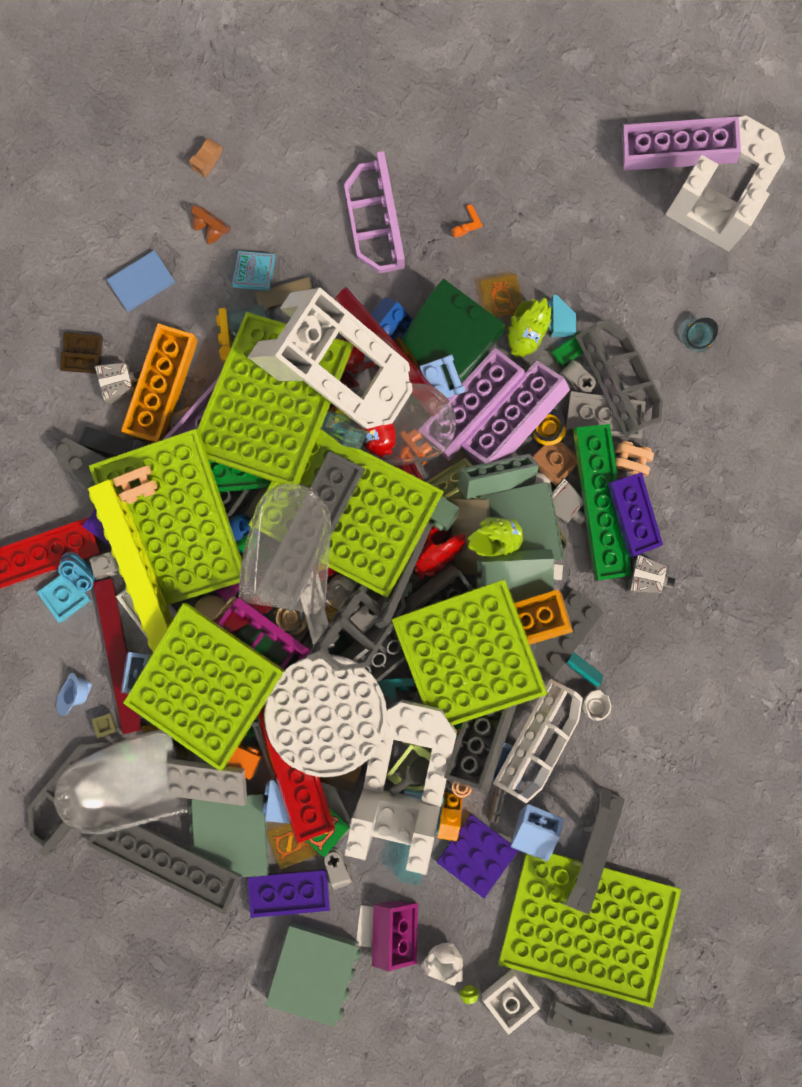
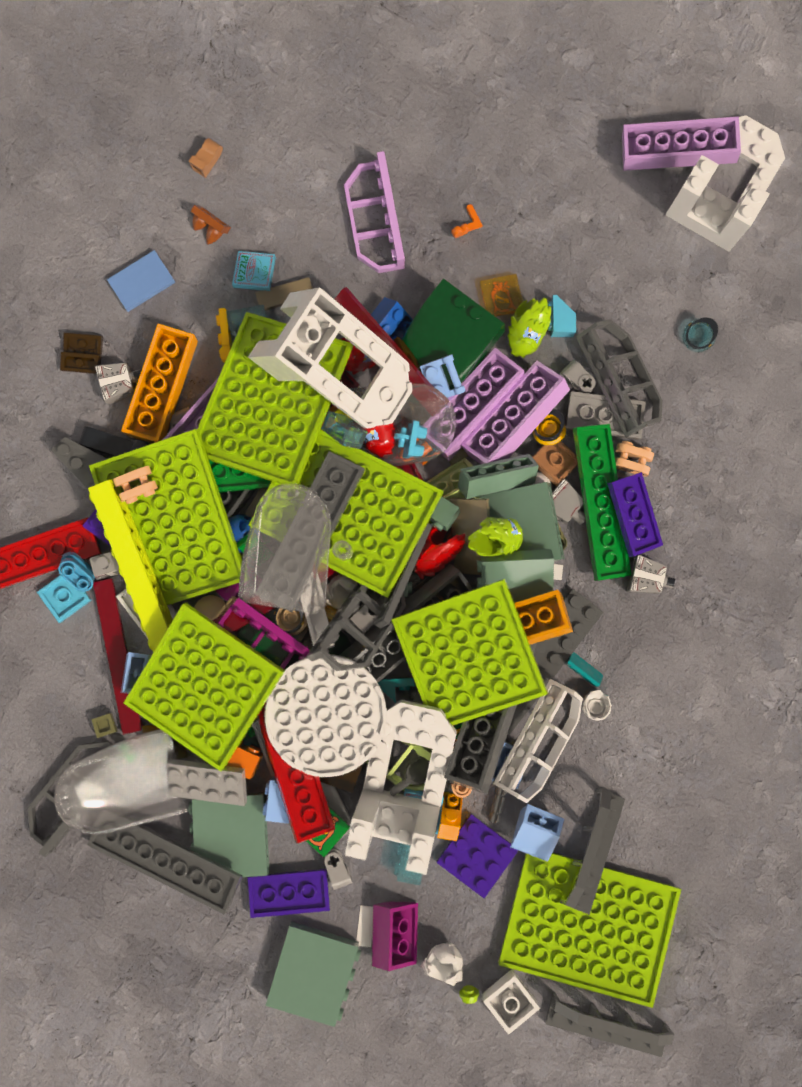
(72, 693): light blue piece -> none
(285, 847): clear yellow tile -> none
(342, 544): none -> clear bush
(409, 436): none -> medium azure hips
(567, 351): green tile -> none

